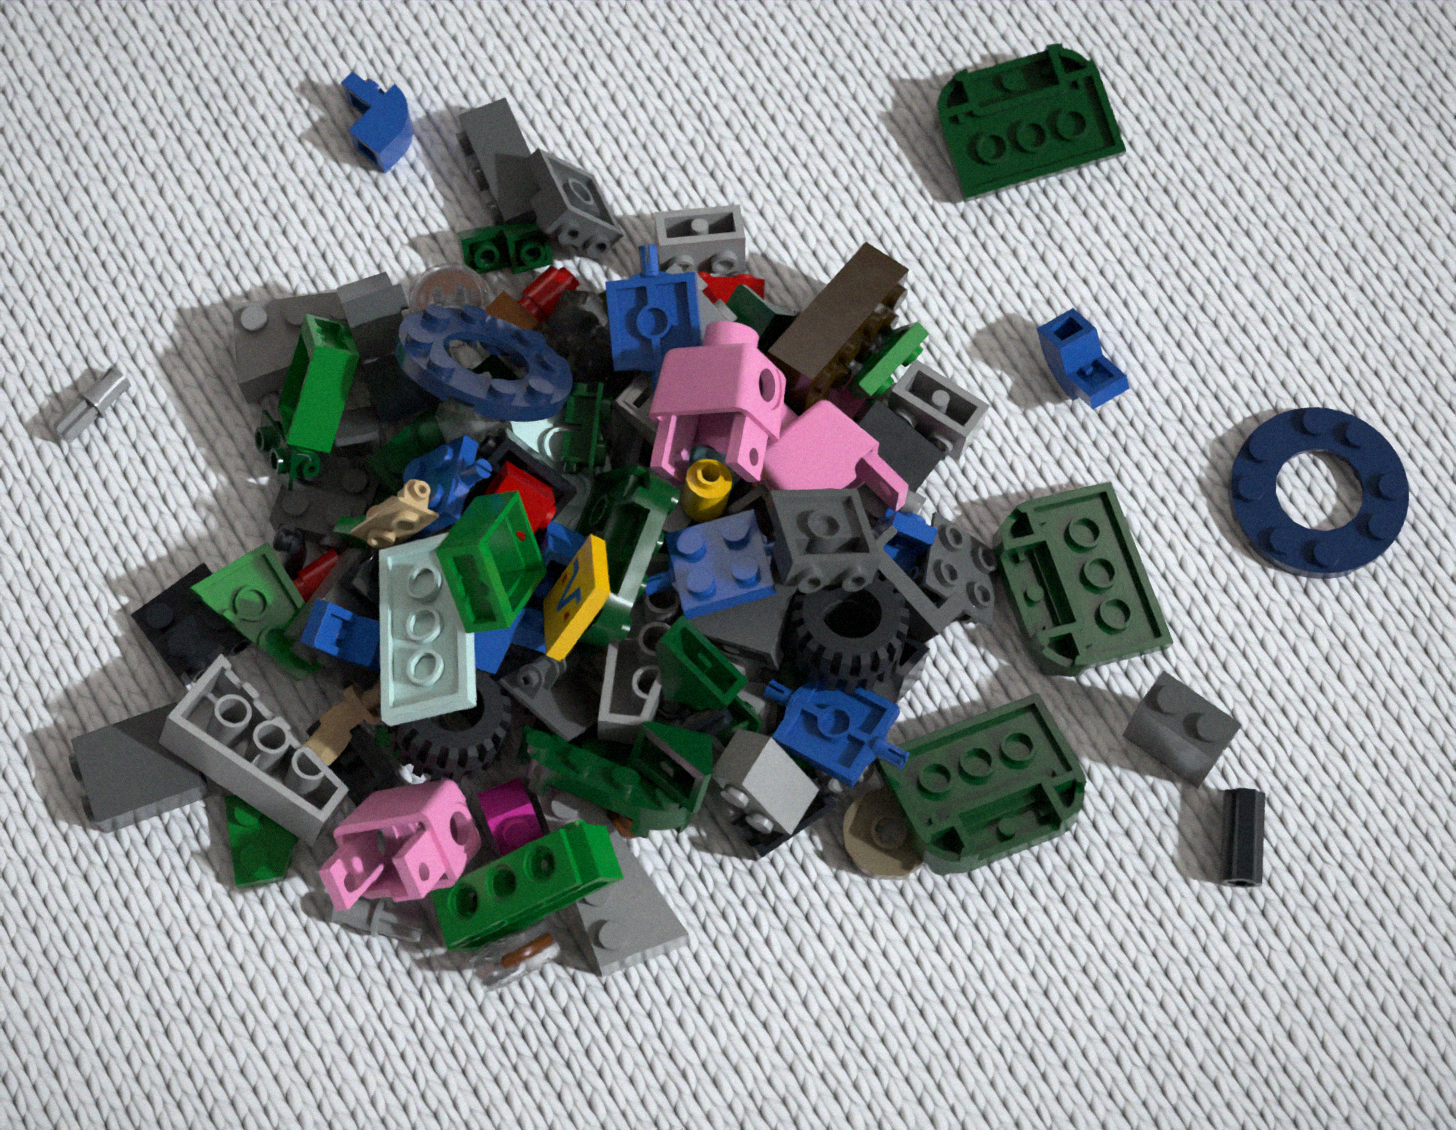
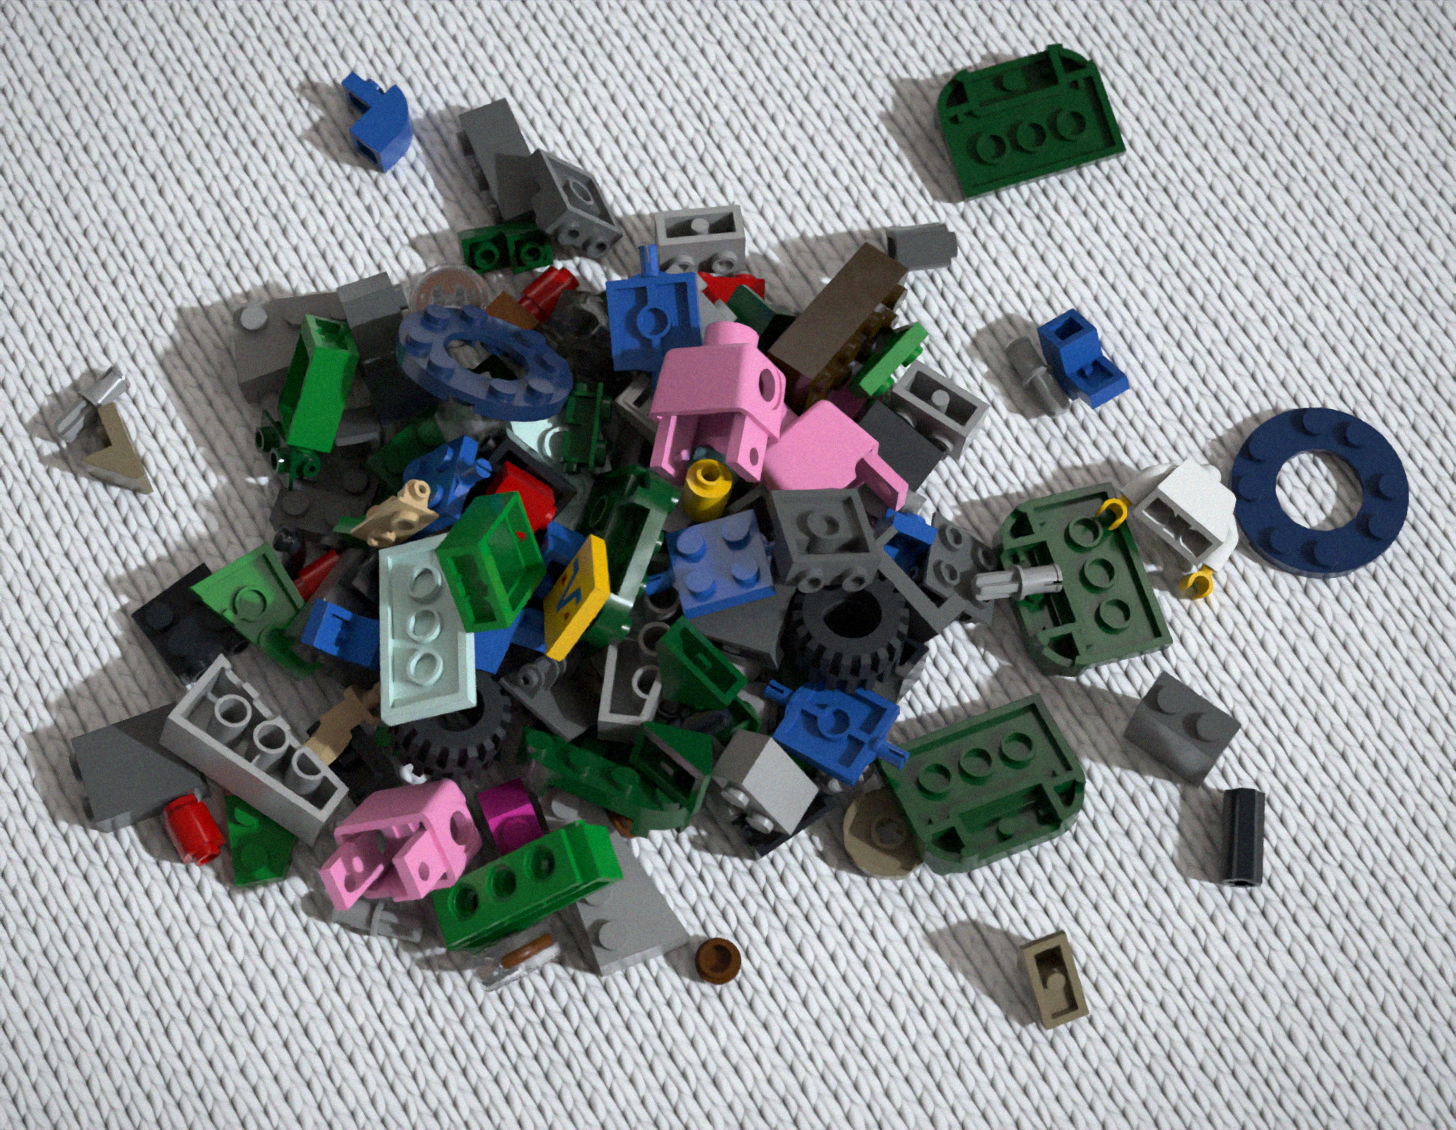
(120, 459): none -> dark tan slope
(192, 830): none -> red brick
(717, 961): none -> reddish brown plate
(922, 246): none -> dark grey brick
(1017, 582): none -> light grey axle
(1037, 377): none -> light grey axle
(1052, 979): none -> dark tan slope
(1187, 511): none -> white torso

